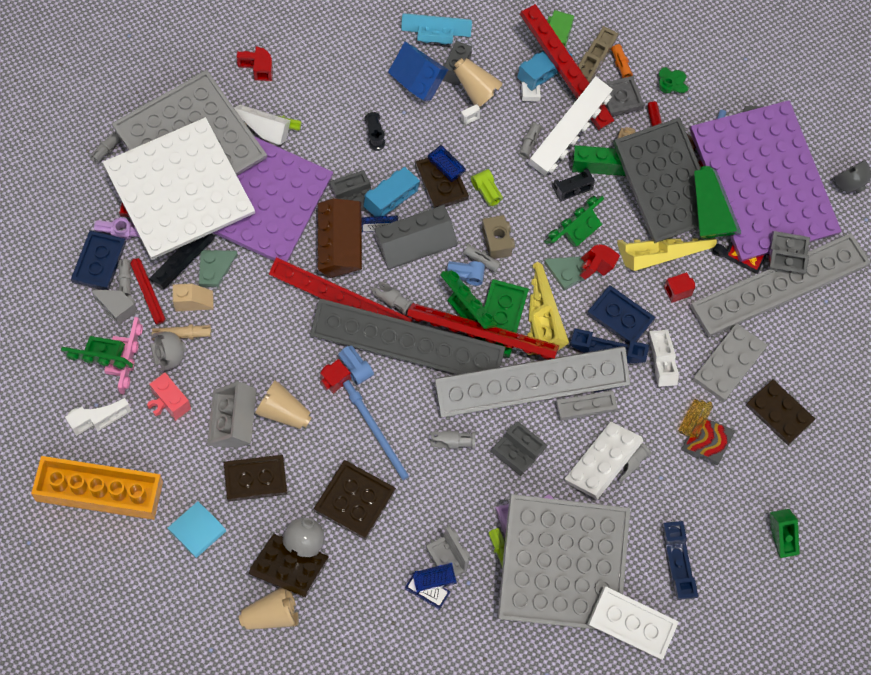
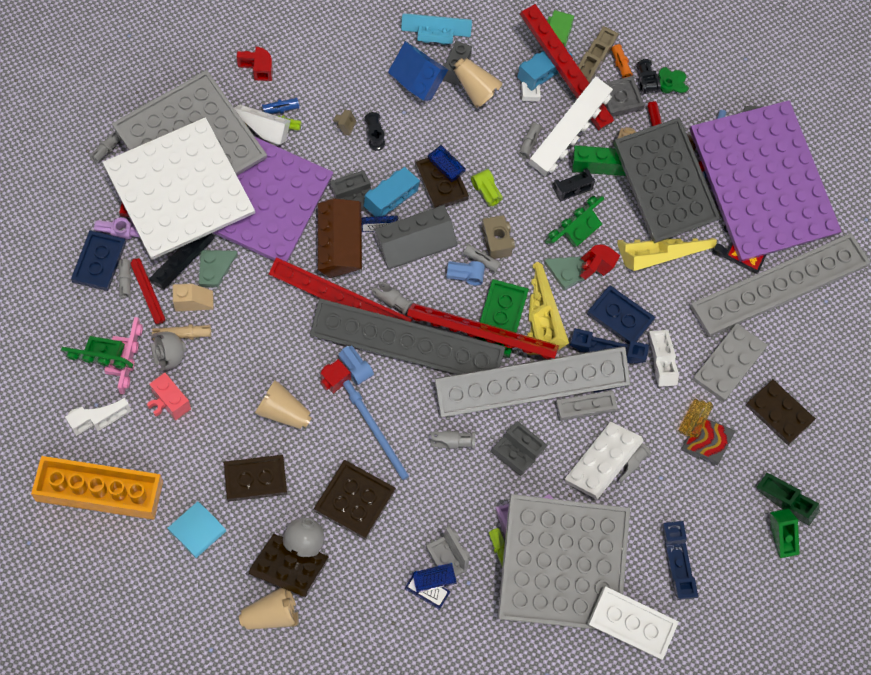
(115, 304): light grey slope -> none
(232, 416): light grey slope -> none
(292, 104): none -> blue pin
(345, 122): none -> dark tan tile
(465, 302): green bracket -> none
(470, 114): white tile -> none
(648, 79): none -> black connector
(679, 287): red brick -> none
(713, 206): green slope -> none
(789, 252): dark grey slope -> none
(789, 497): none -> dark green slope
(854, 178): dark grey cylinder -> none

